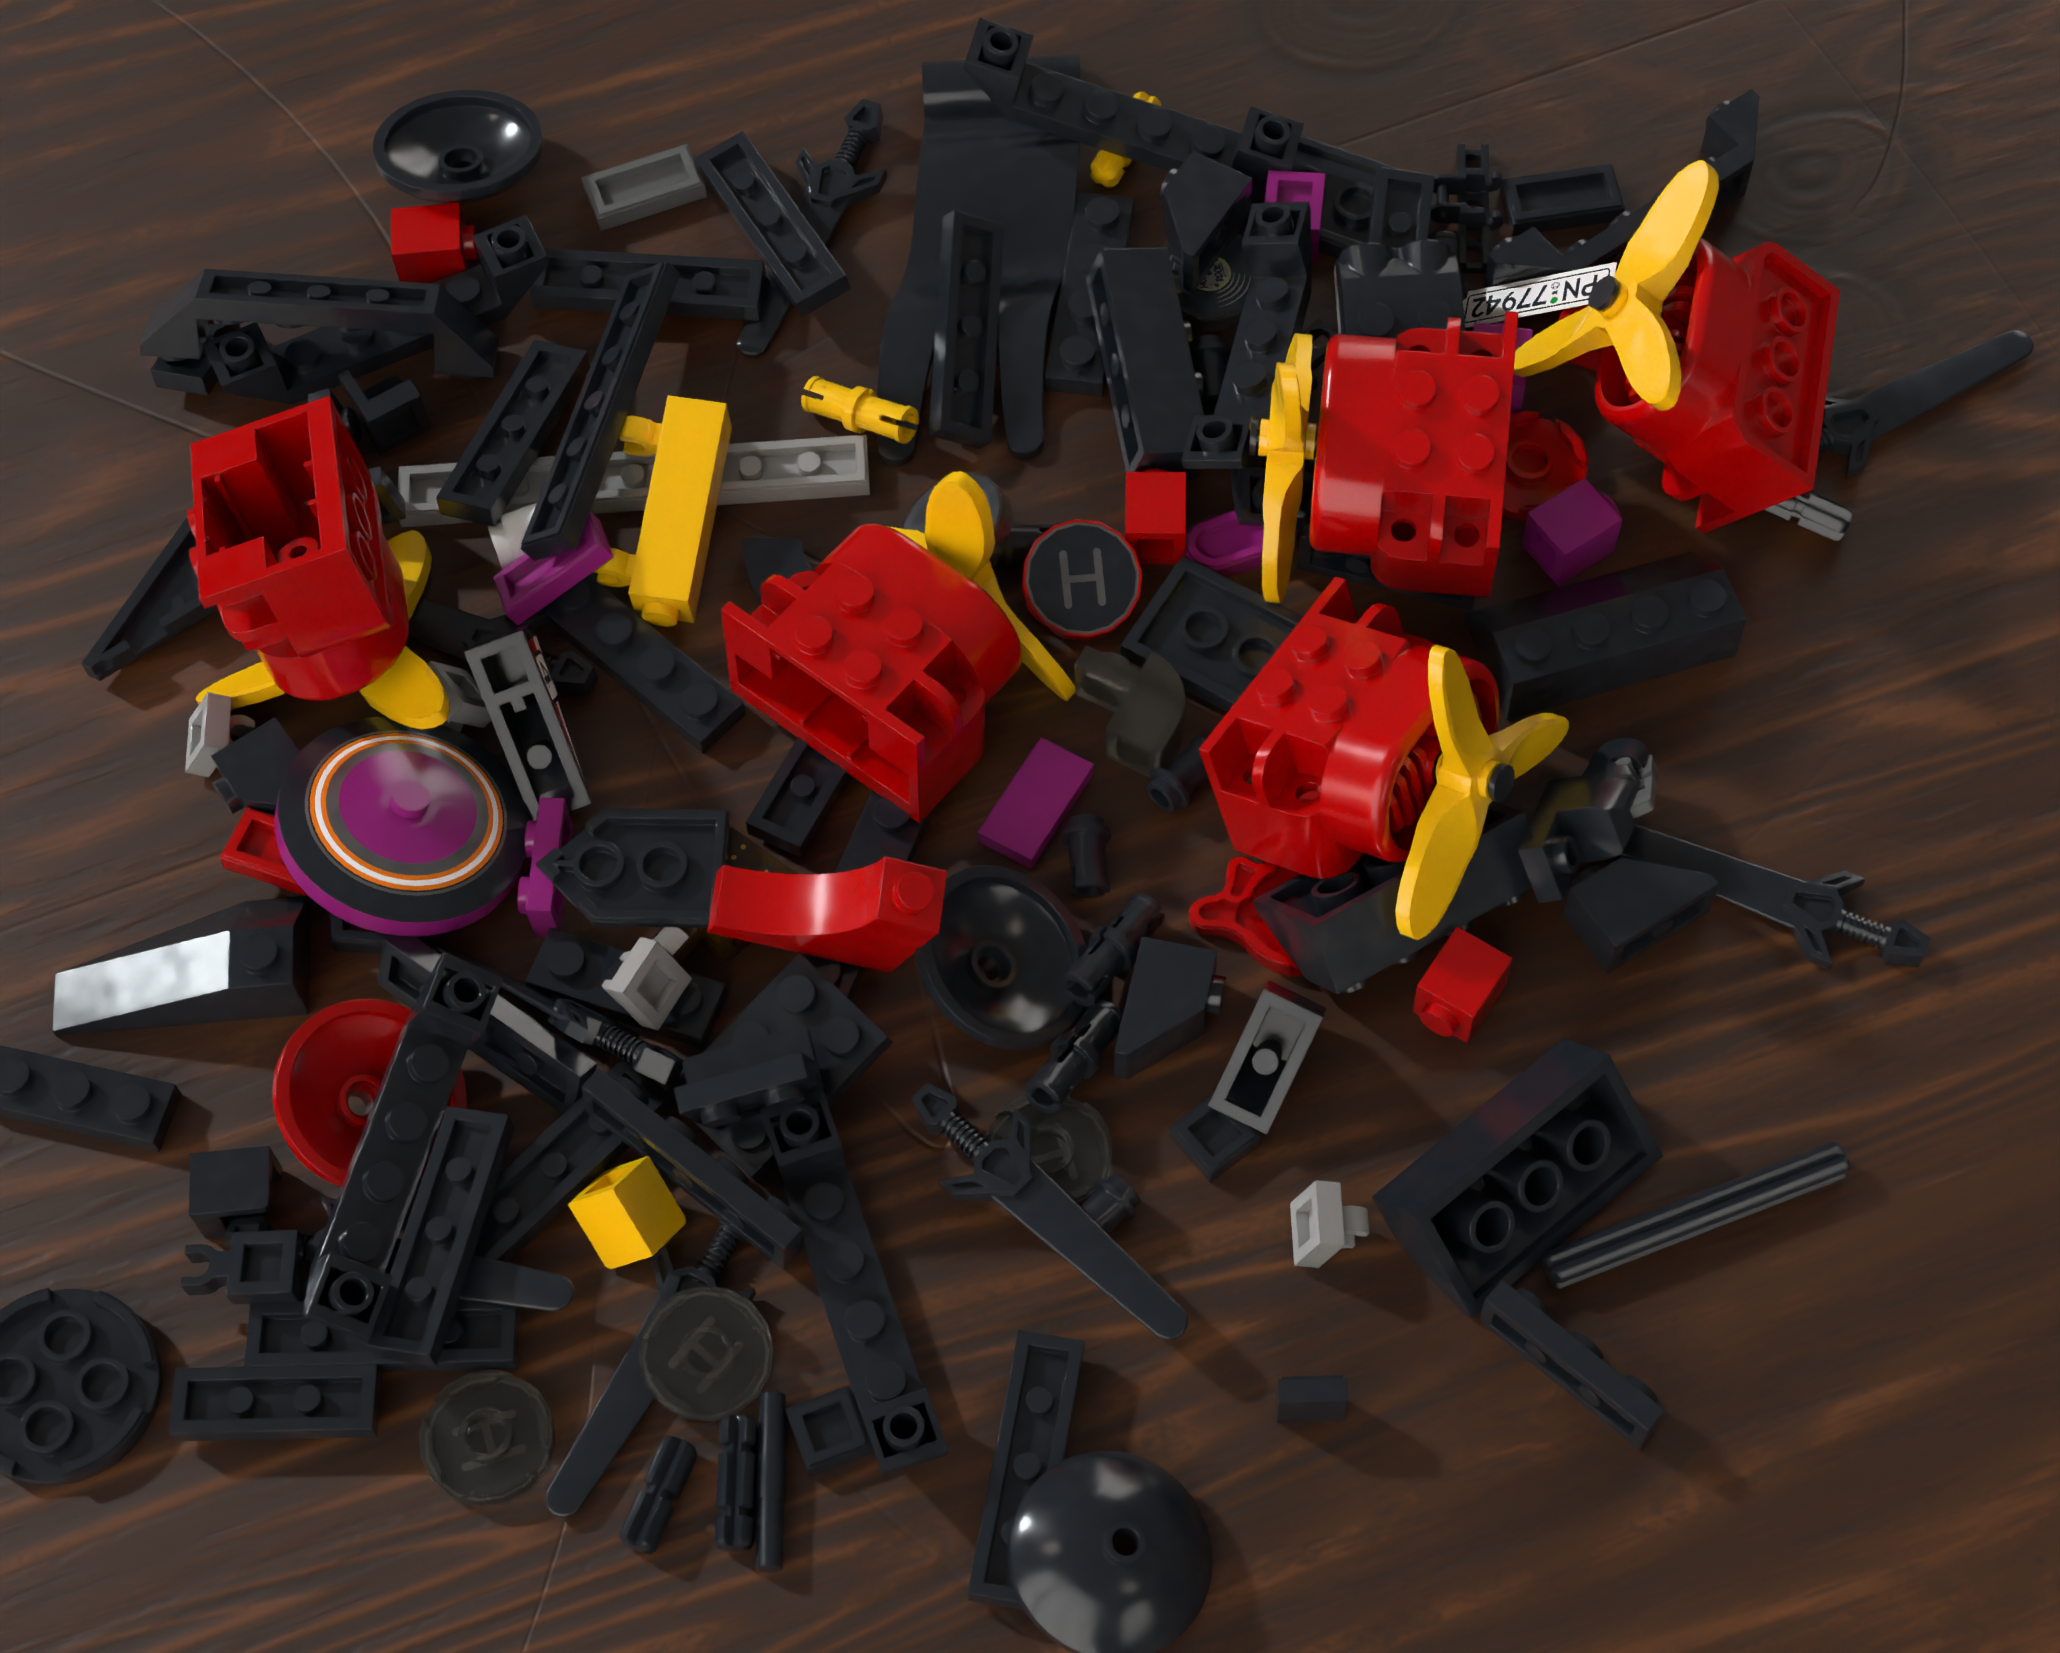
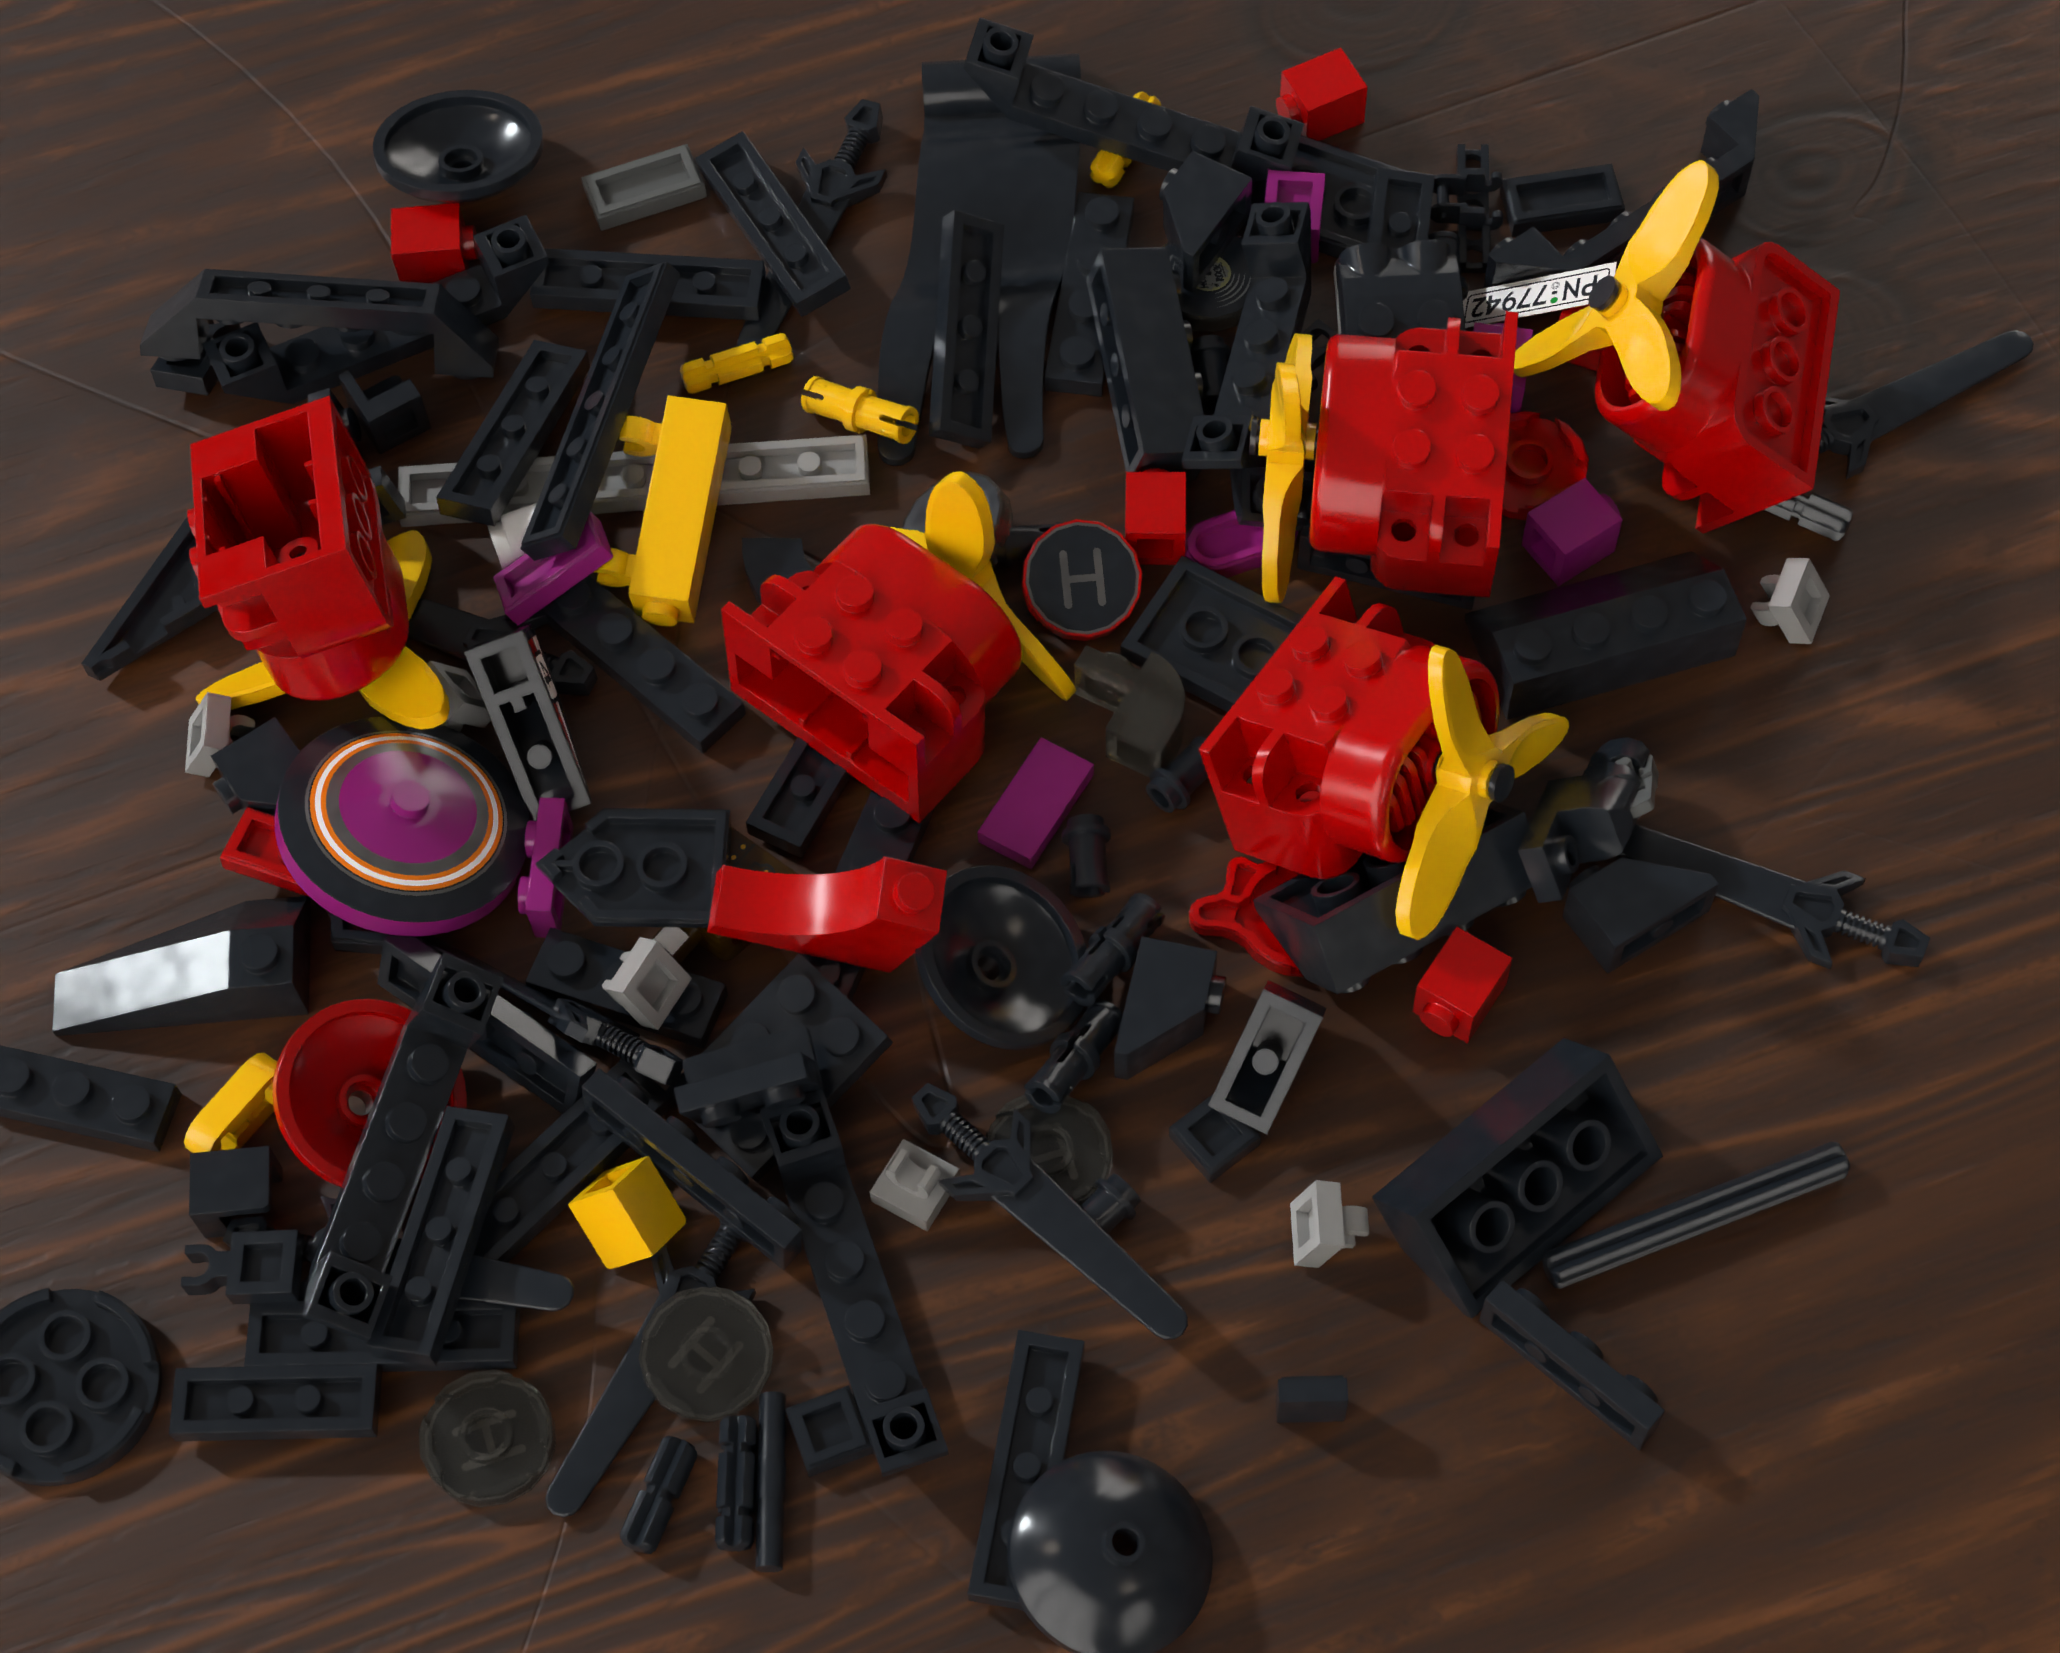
(236, 1108): none -> yellow beam
(736, 363): none -> yellow axle
(911, 1185): none -> light grey tile
(1323, 95): none -> red brick
(1795, 601): none -> light grey tile

